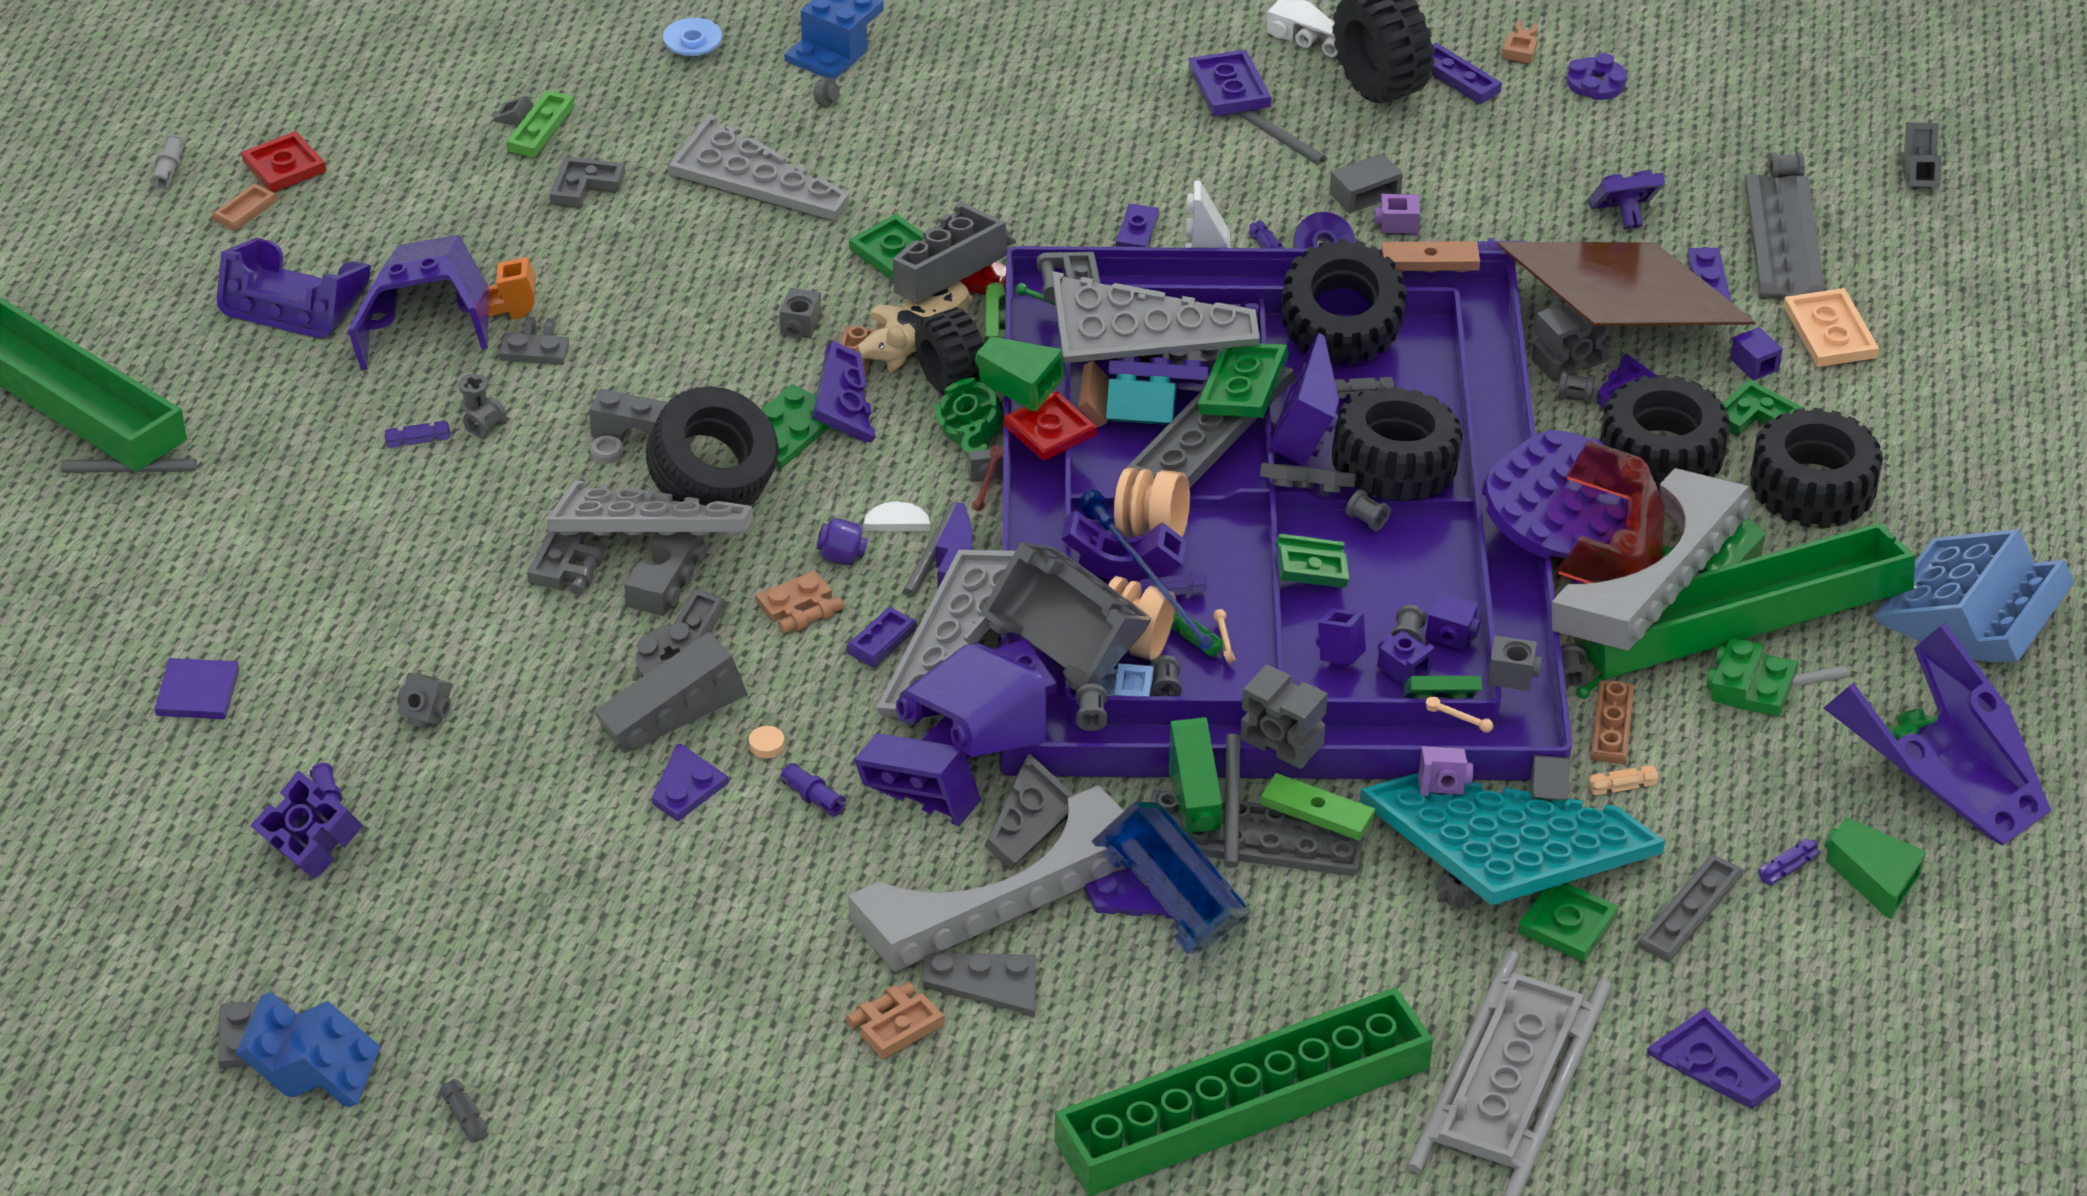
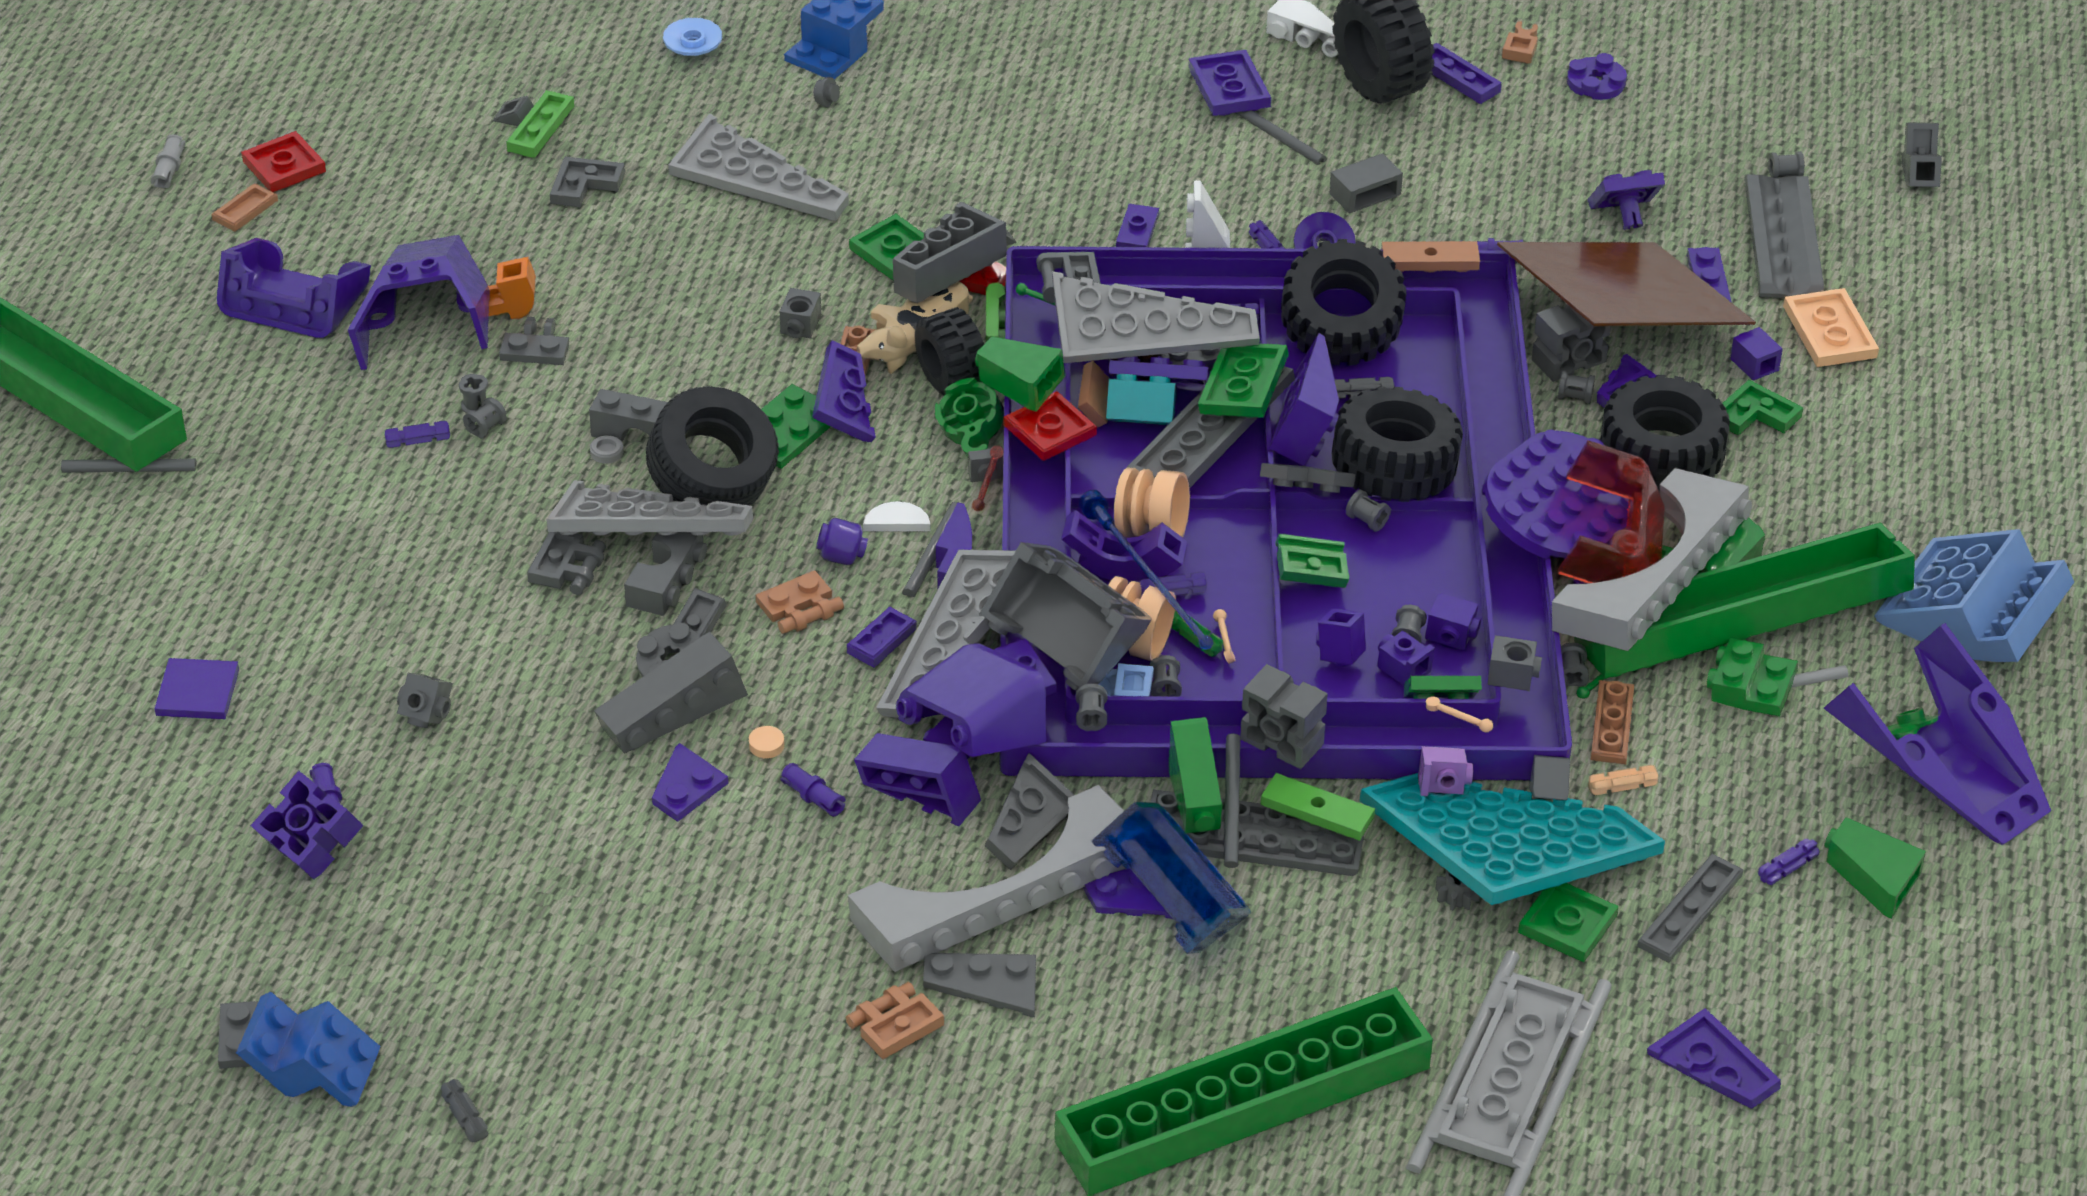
(1398, 213): medium lavender brick -> none
(1810, 493): black tyre -> none

